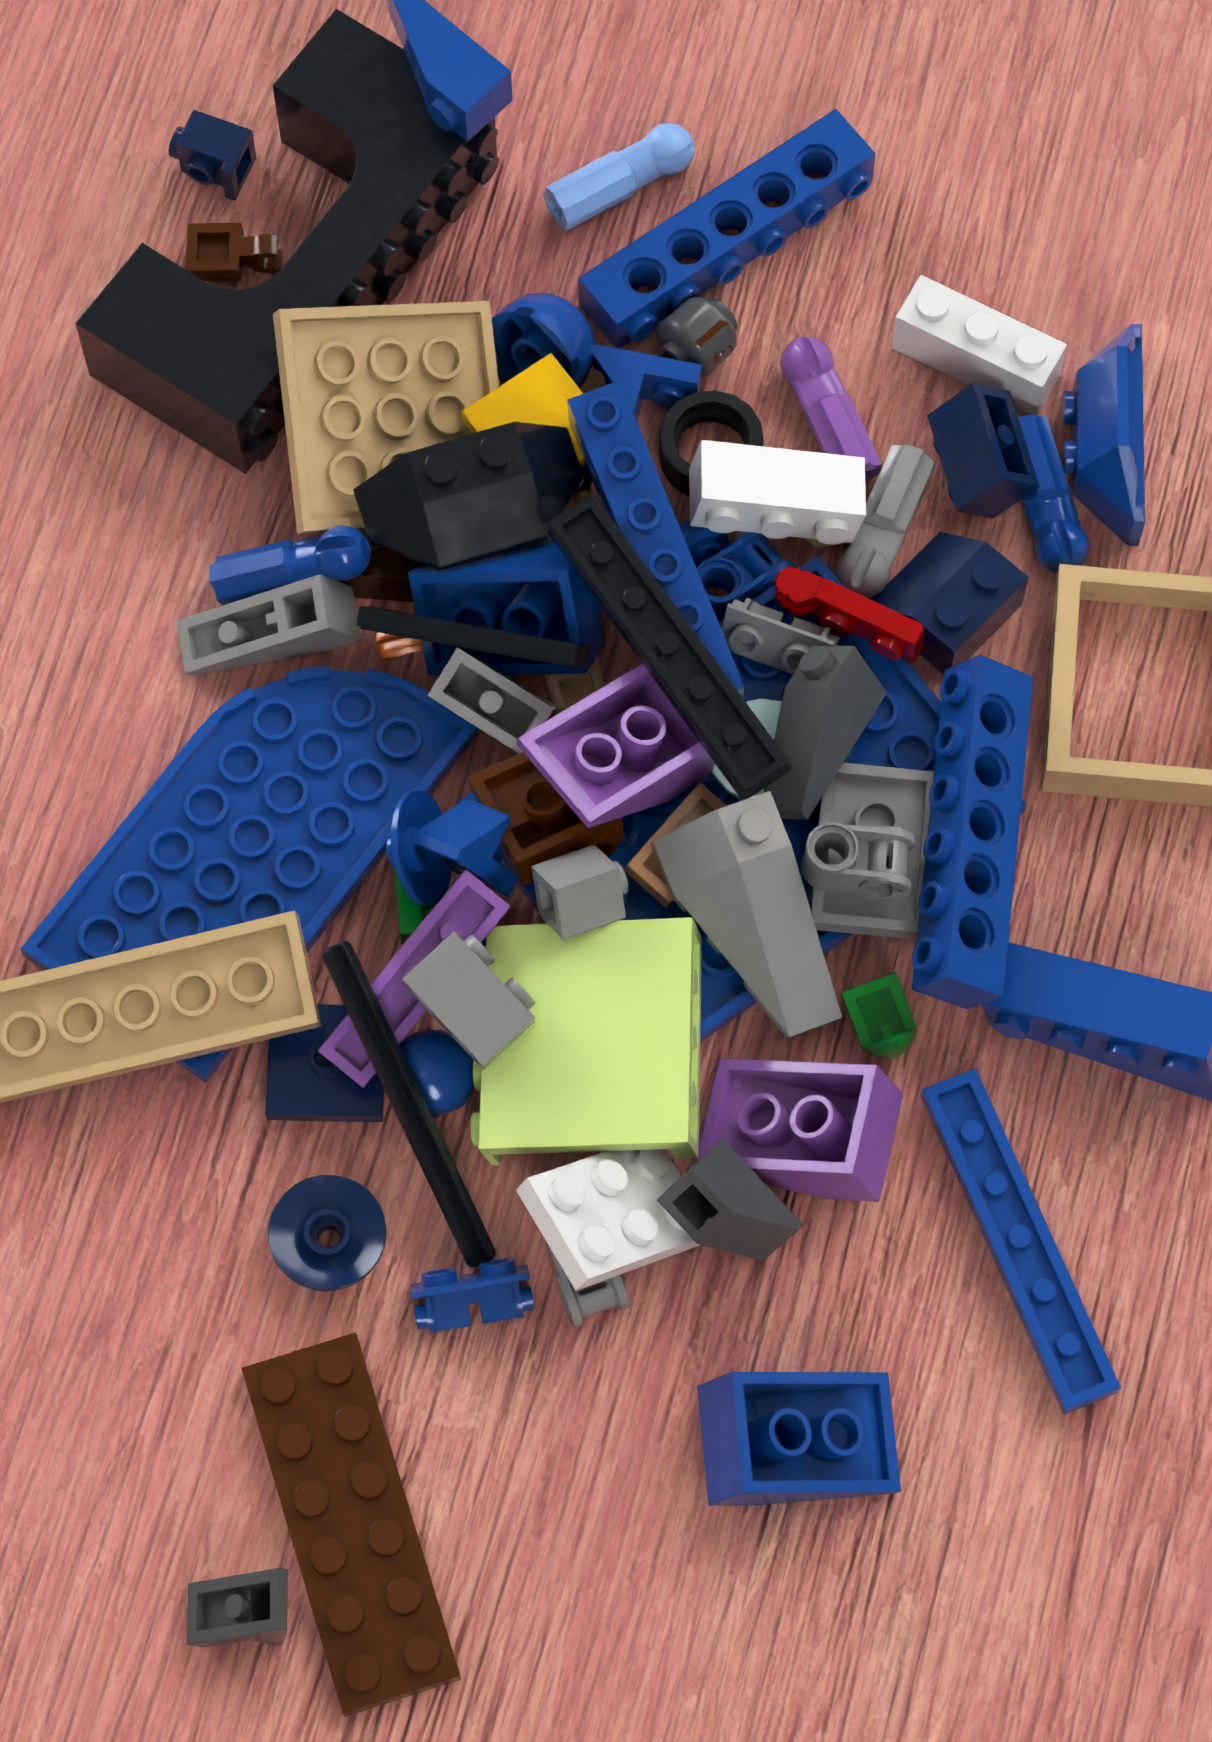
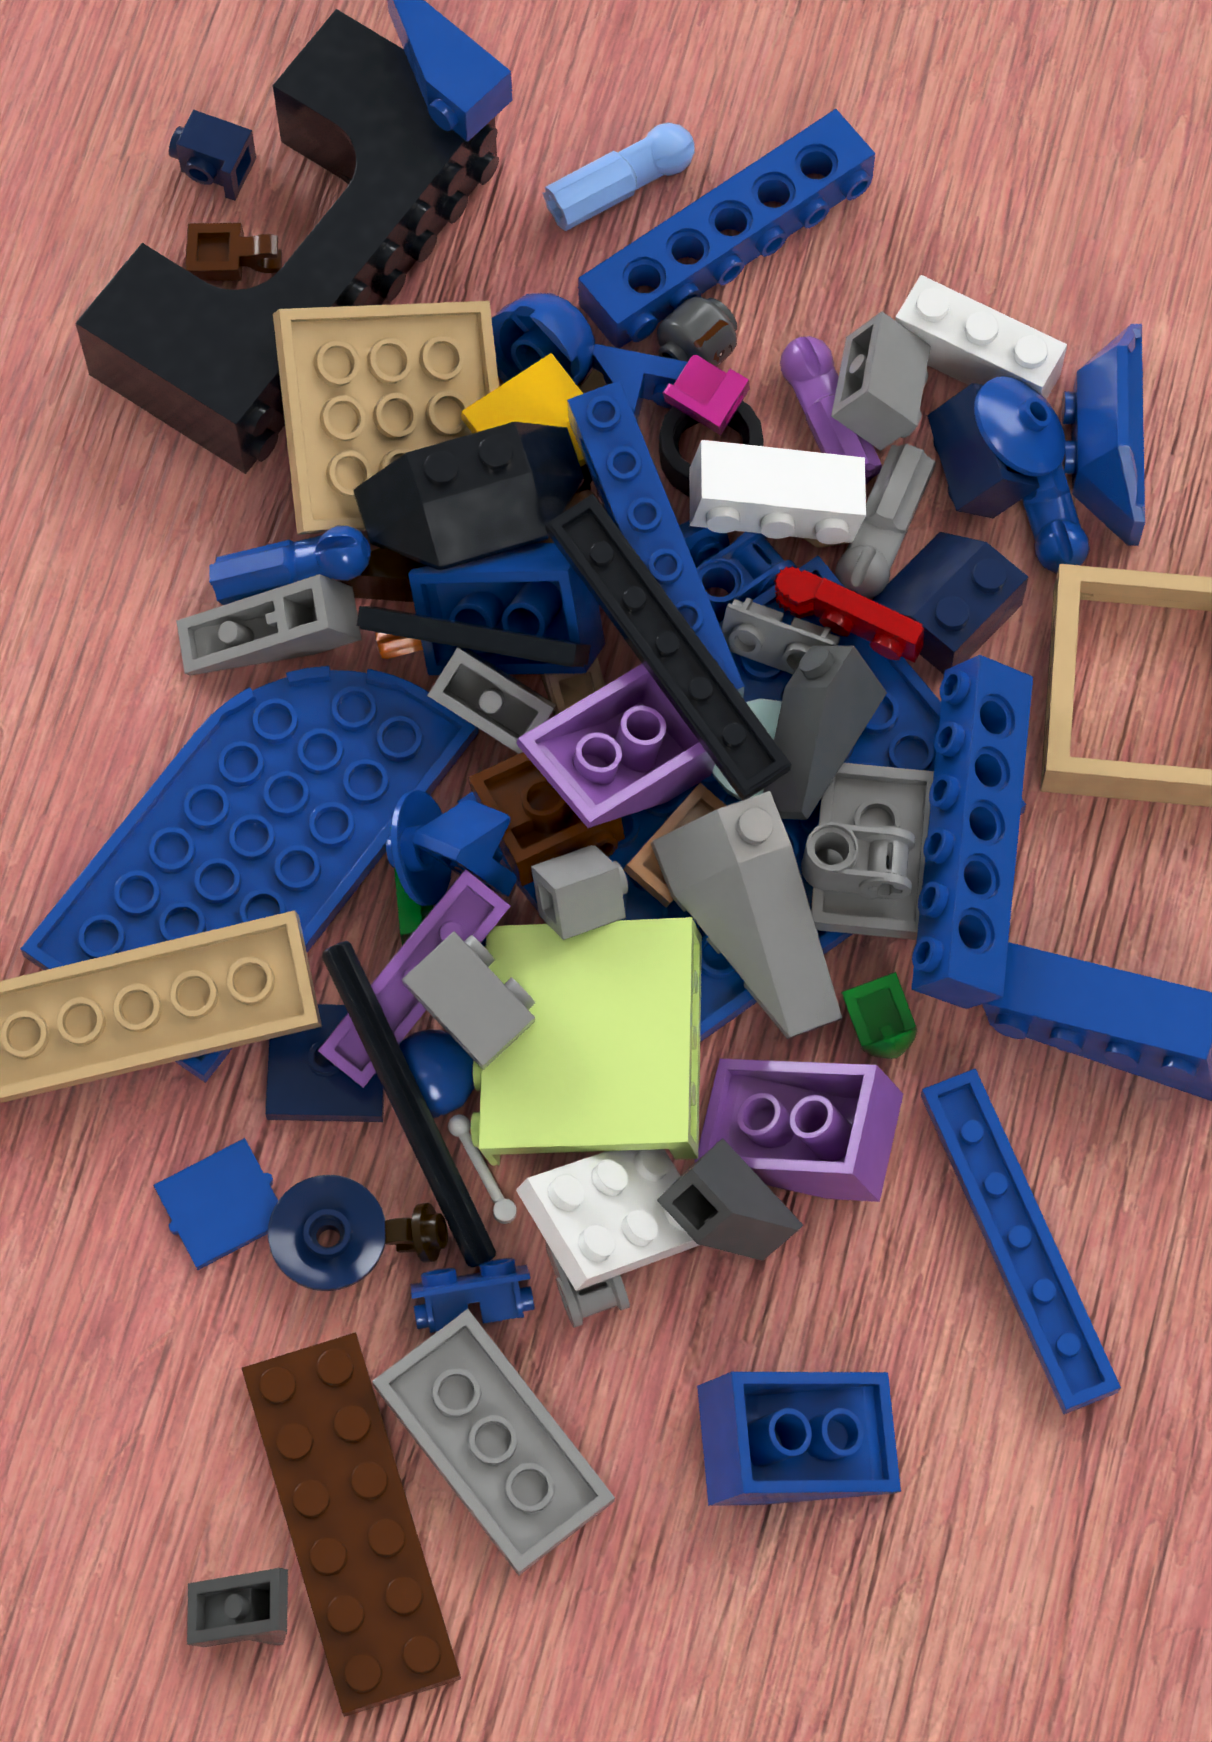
(219, 1203): none -> blue piece
(423, 1233): none -> dark brown plate
(493, 1441): none -> light grey plate
(504, 1209): none -> white hinge
(707, 393): none -> dark pink panel
(881, 381): none -> light grey brick
(1019, 426): none -> blue dish

